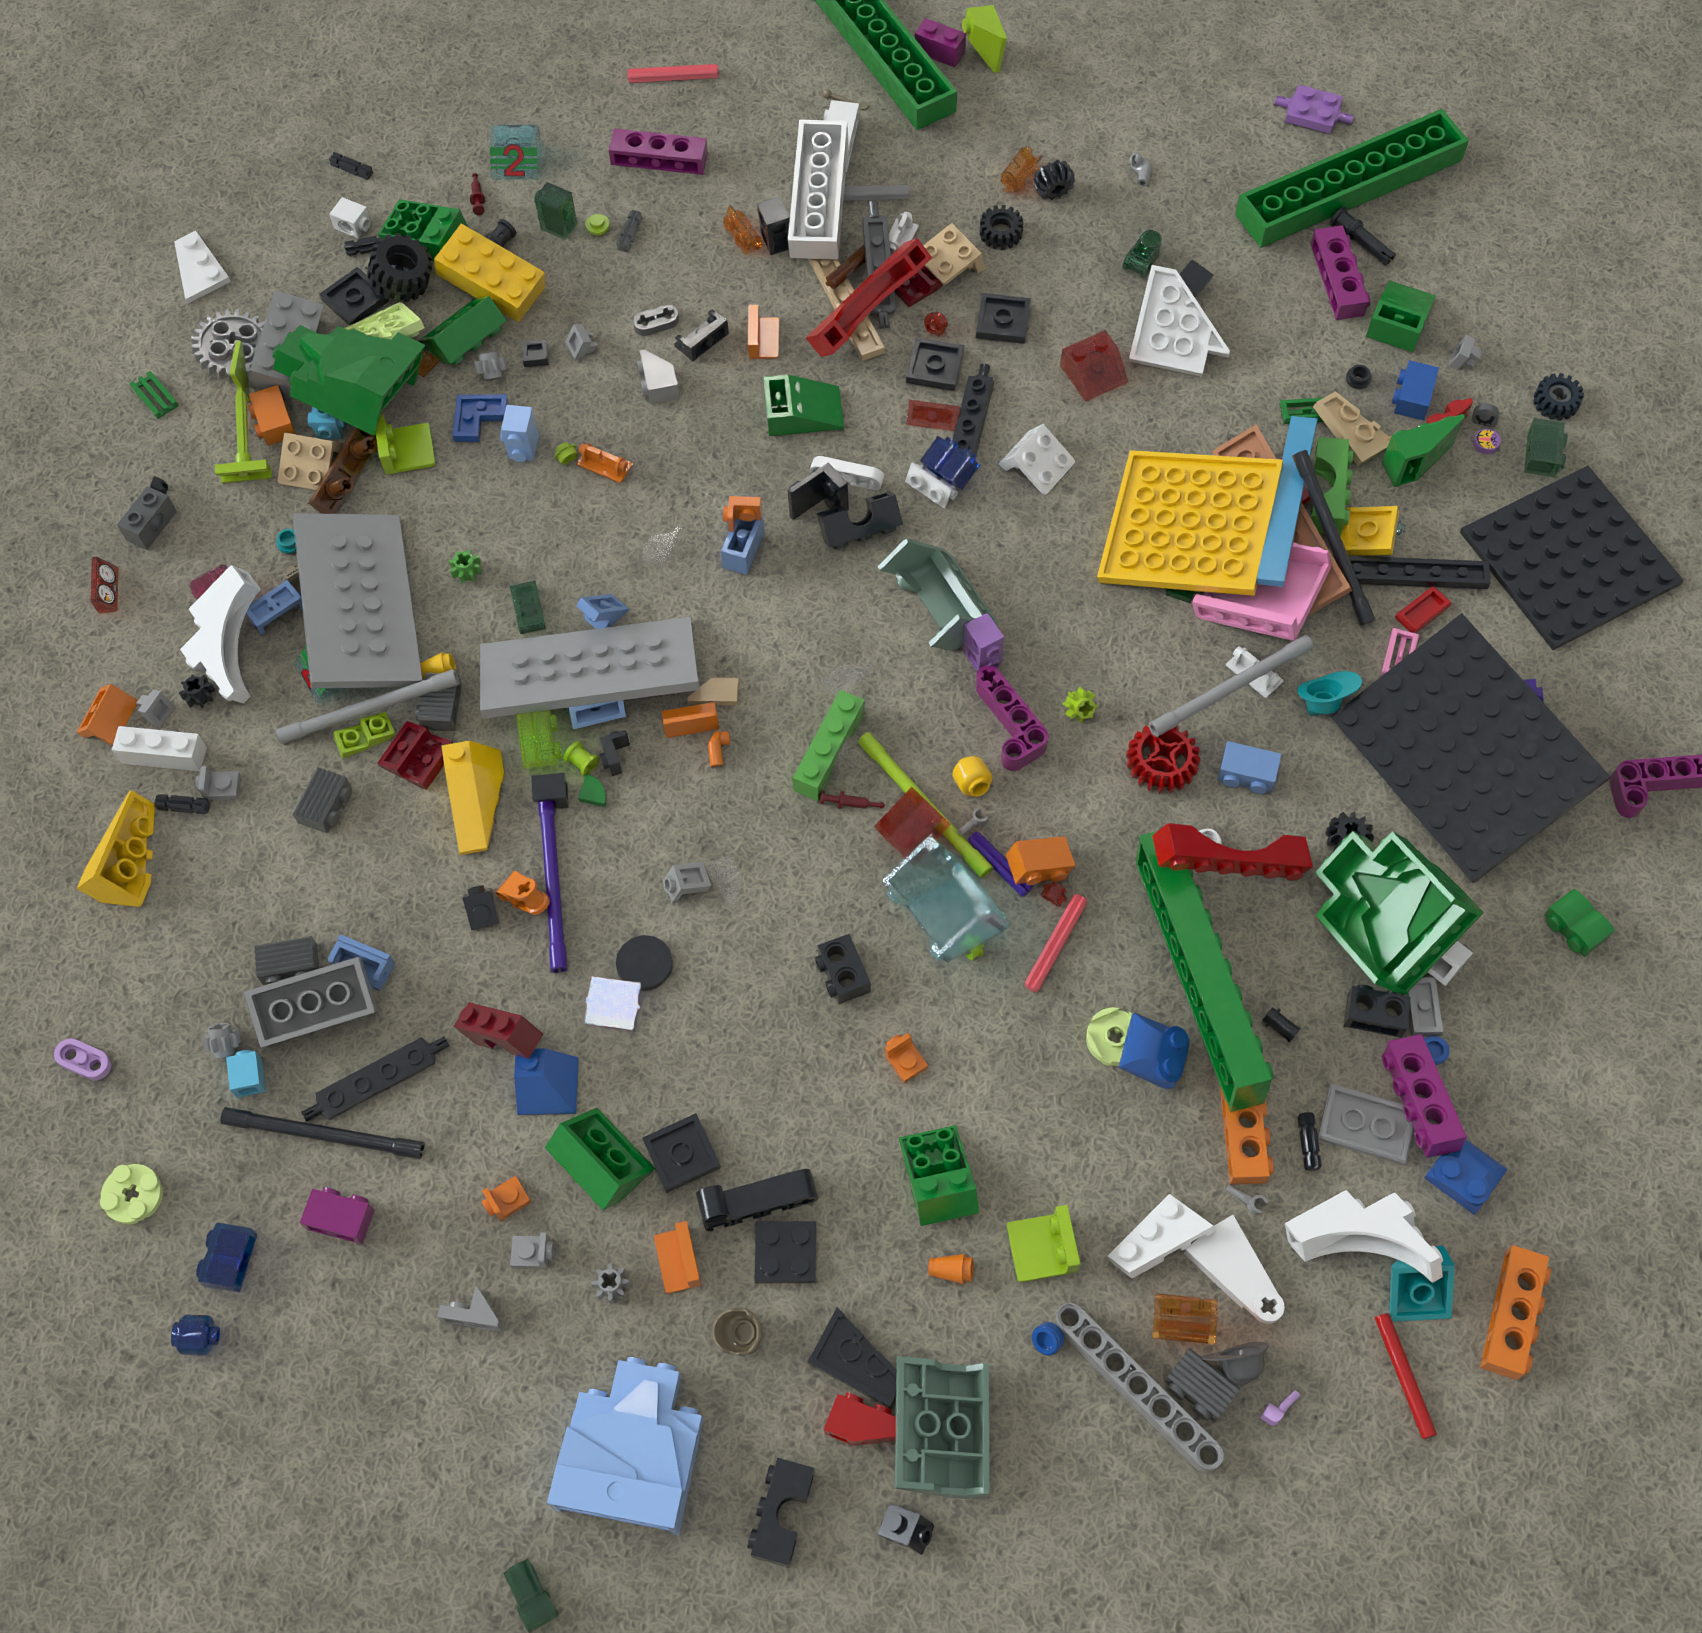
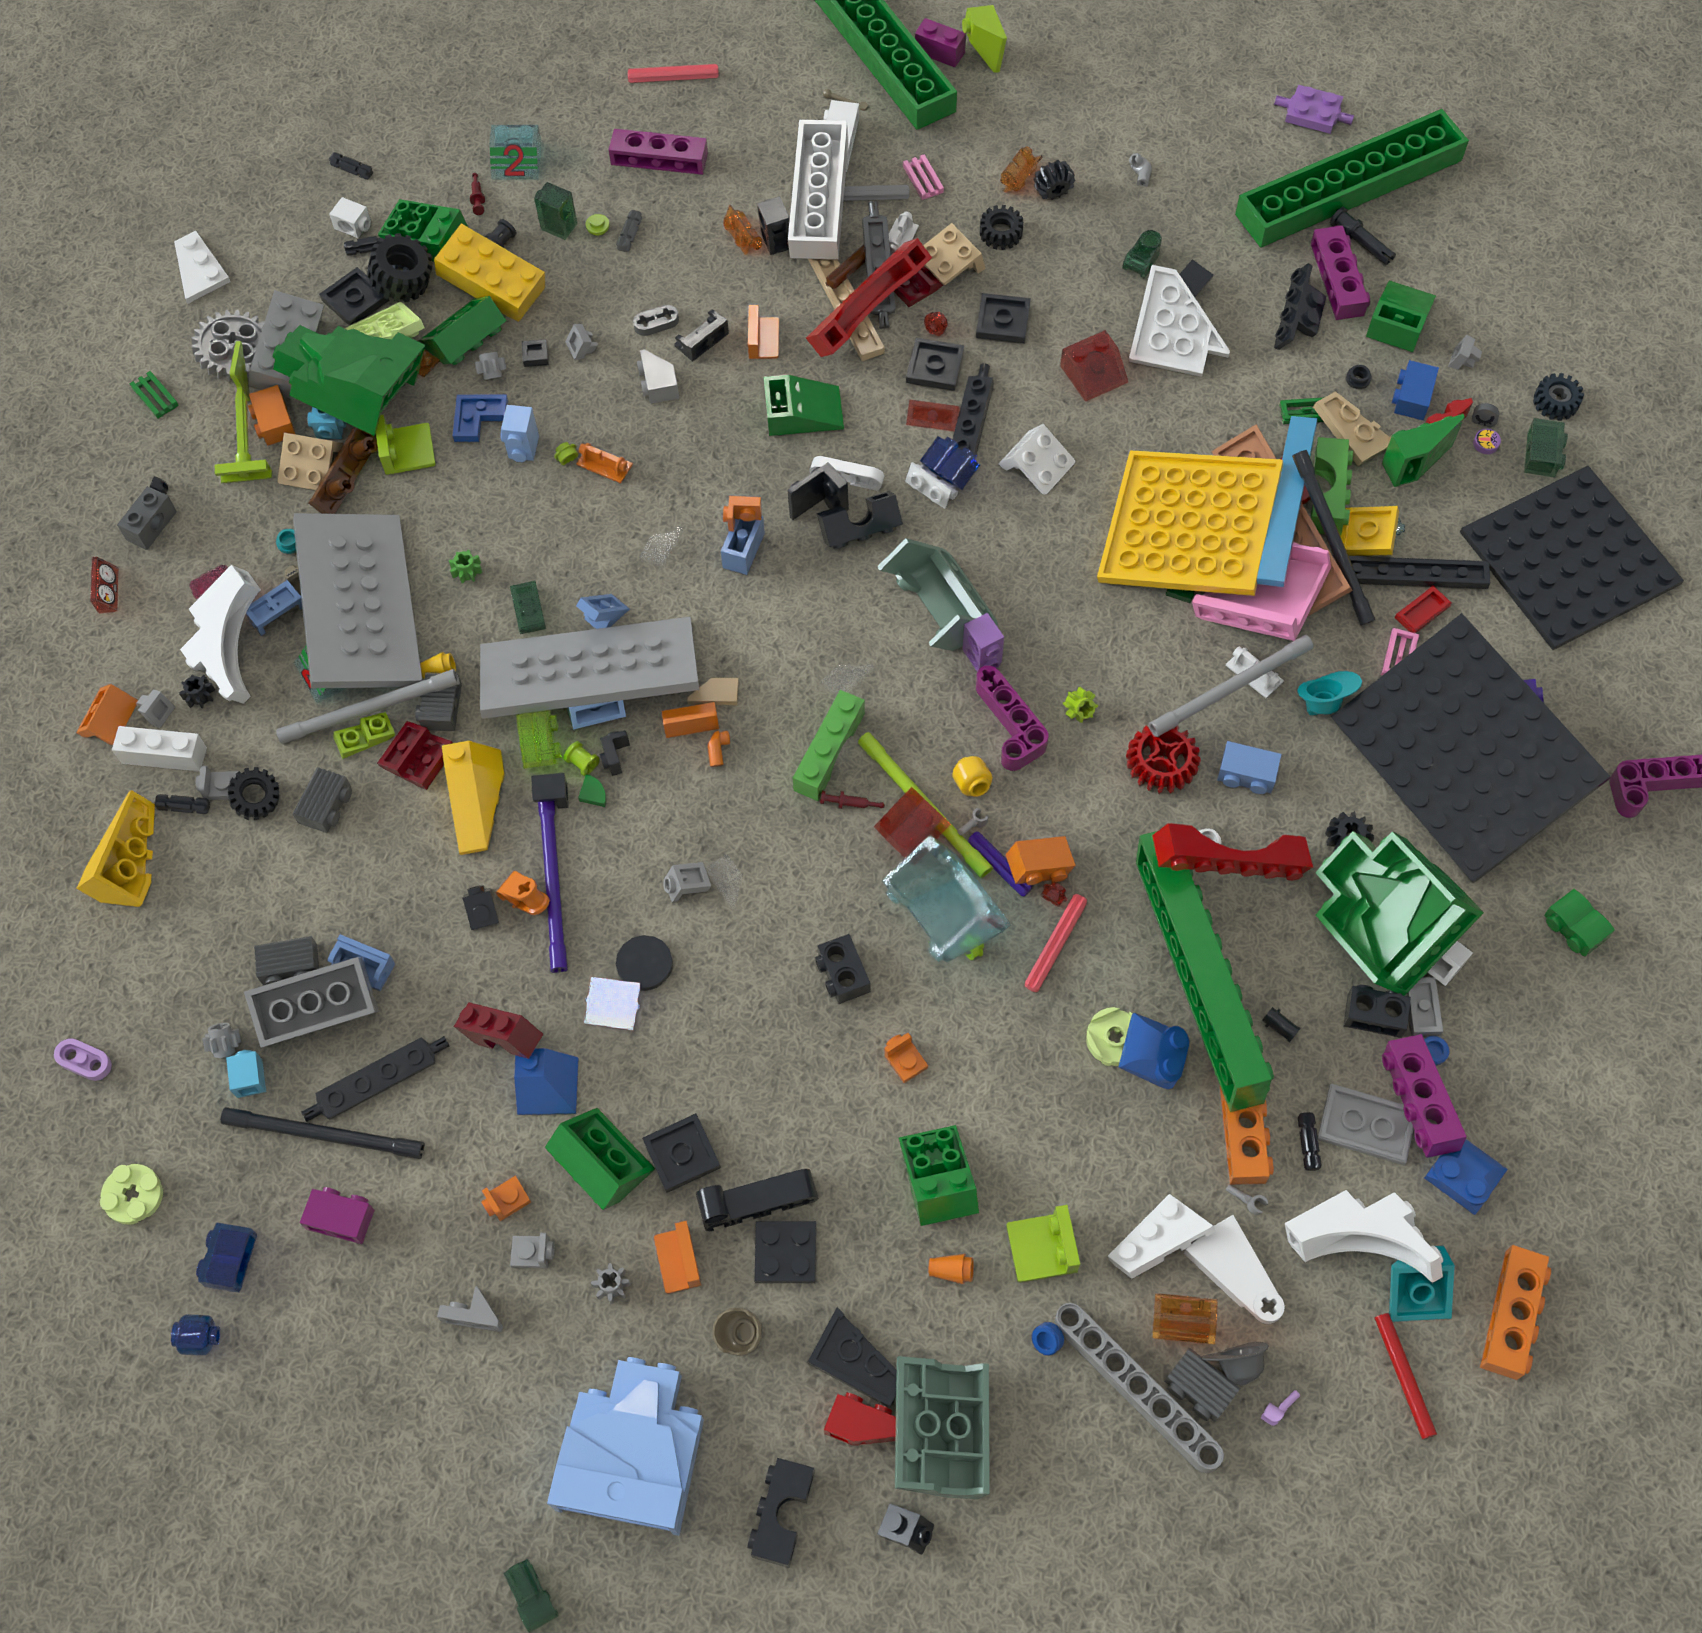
(251, 777): none -> black tyre
(917, 164): none -> bright pink tile
(1302, 308): none -> black bracket

